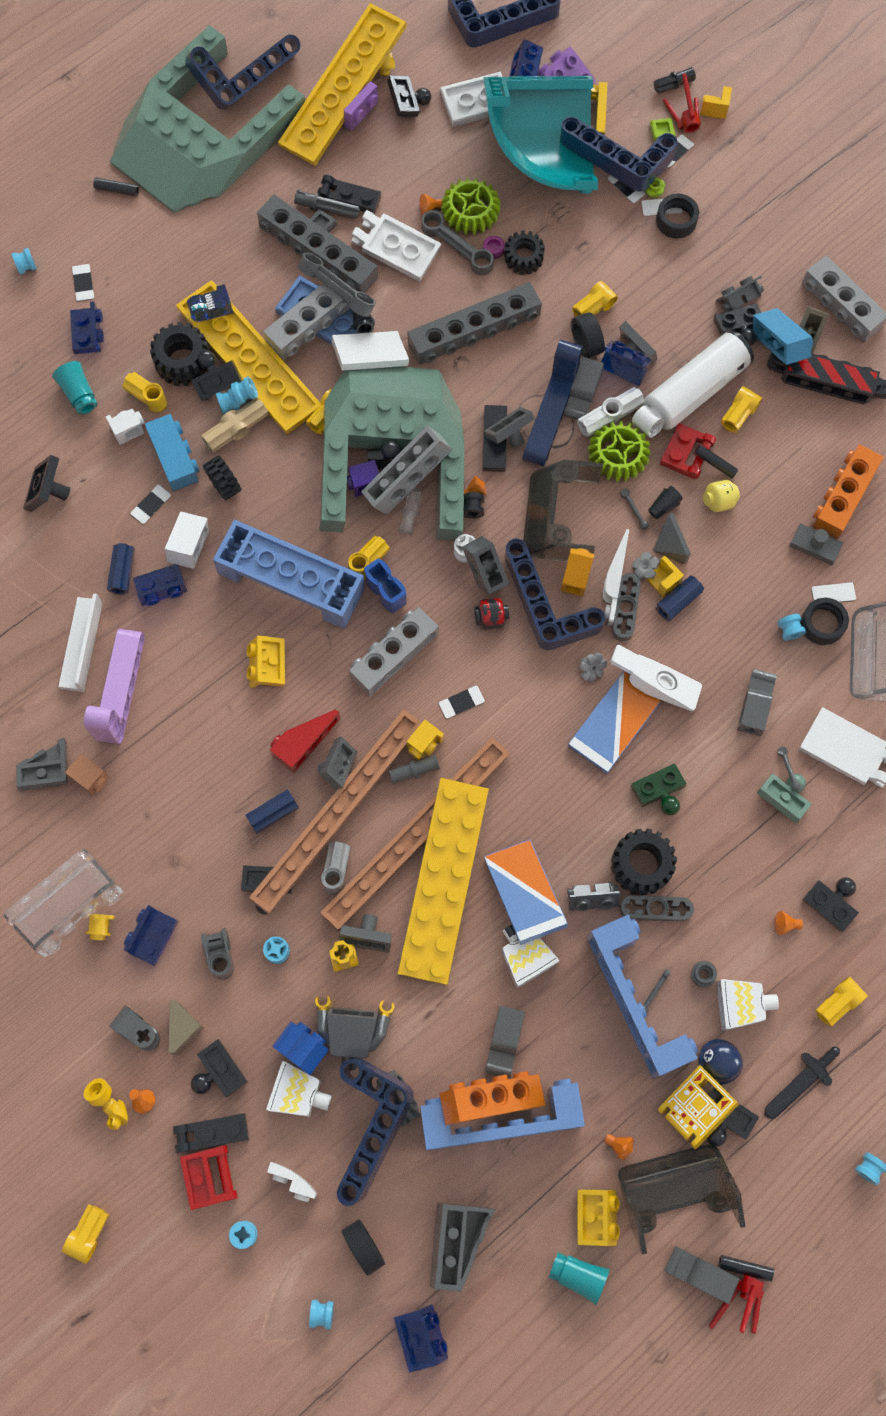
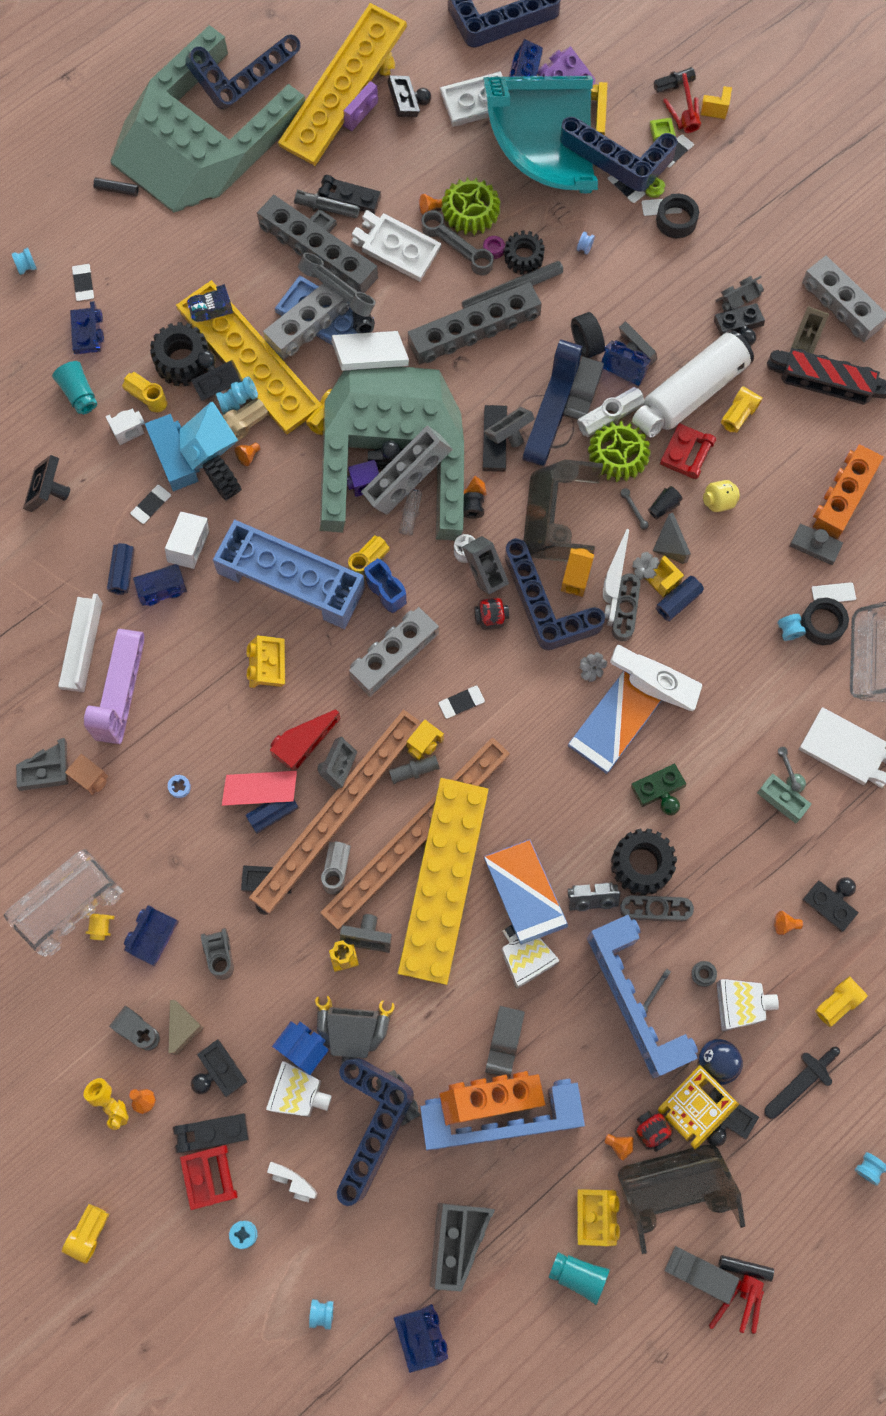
(178, 778): none -> light blue bush
(205, 437): none -> medium azure slope
(246, 453): none -> orange rock
(259, 788): none -> coral sticker
(273, 946): medium azure wheel -> none
(363, 1247): black tyre -> none
(535, 277): none -> dark grey axle
(585, 243): none -> light blue bush
(598, 299): yellow piece -> none
(653, 1131): none -> head
(715, 461): black piece -> none
(757, 703): dark grey piece -> none
(782, 336): dark azure brick -> none

